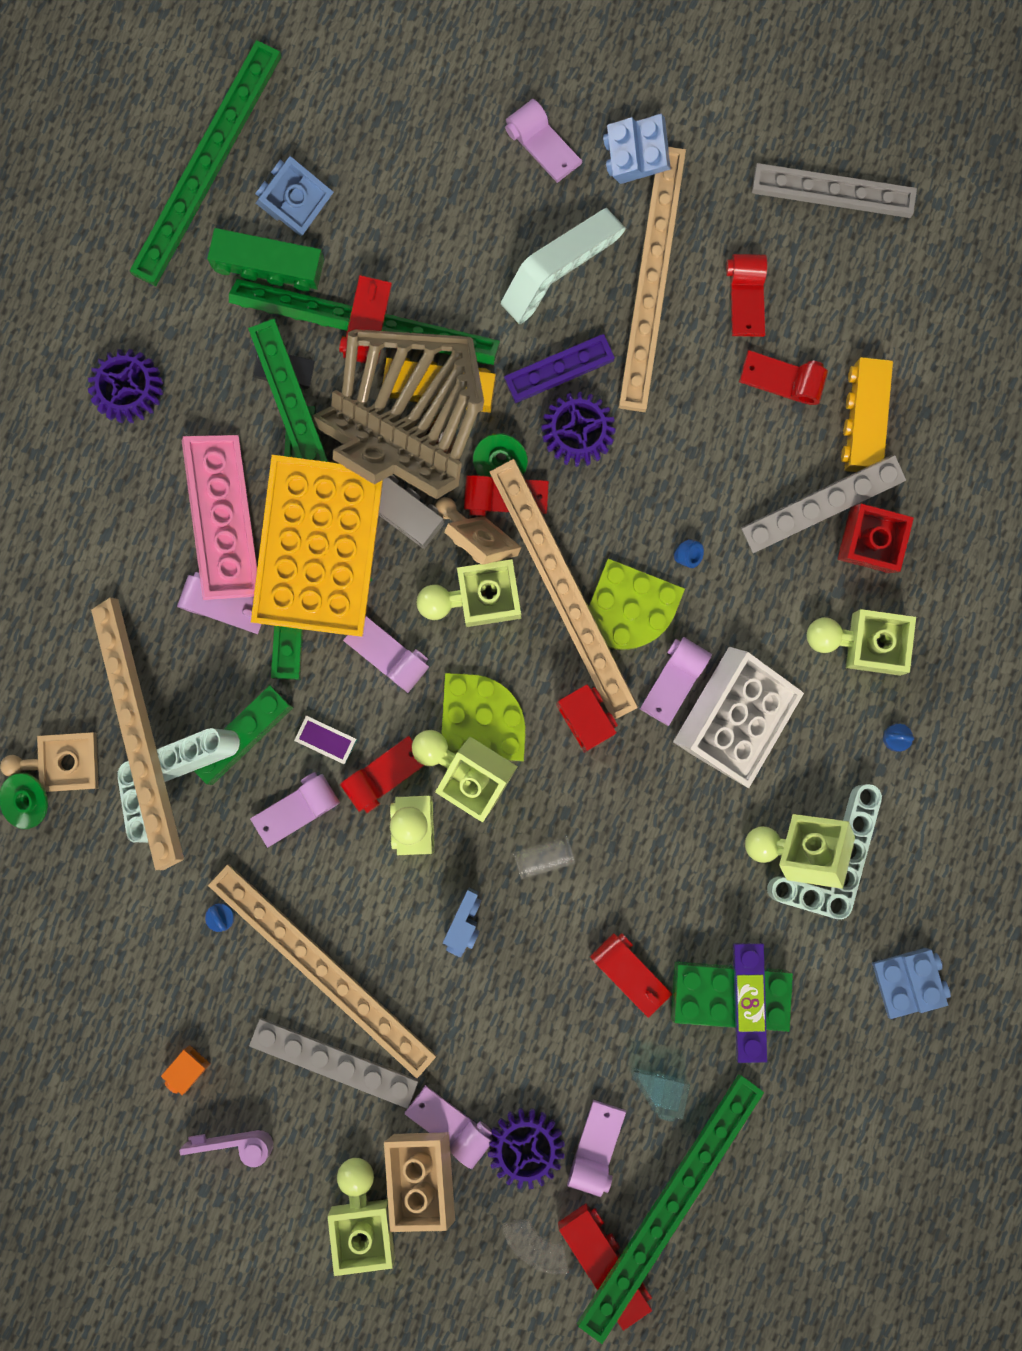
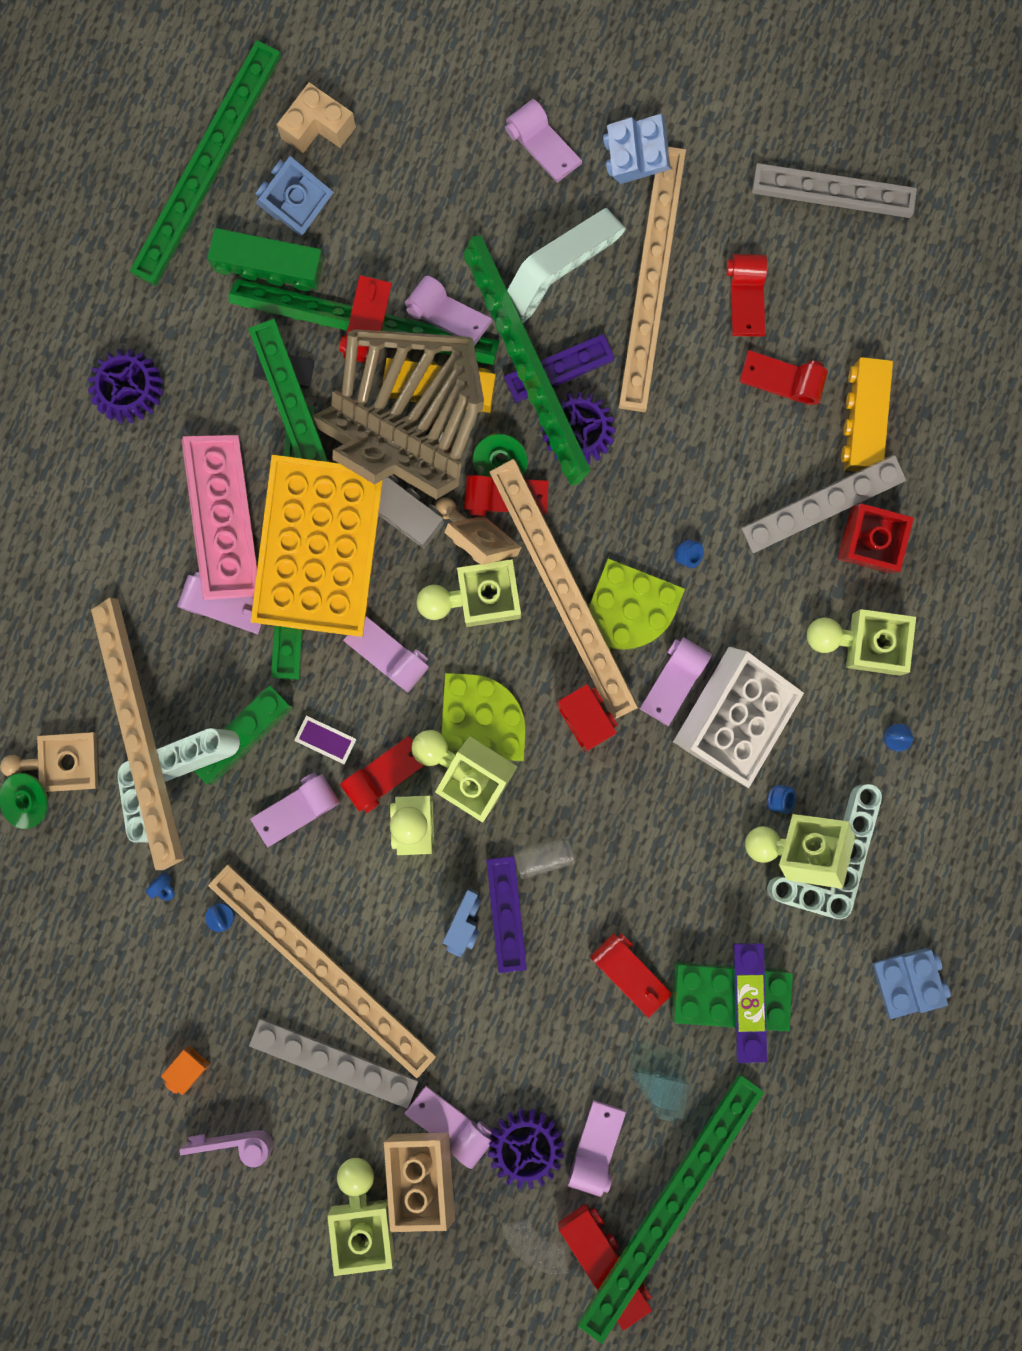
(157, 886): none -> blue tile
(314, 114): none -> tan brick
(435, 307): none -> lavender door
(506, 914): none -> dark purple plate
(526, 361): none -> green plate
(781, 799): none -> blue tile

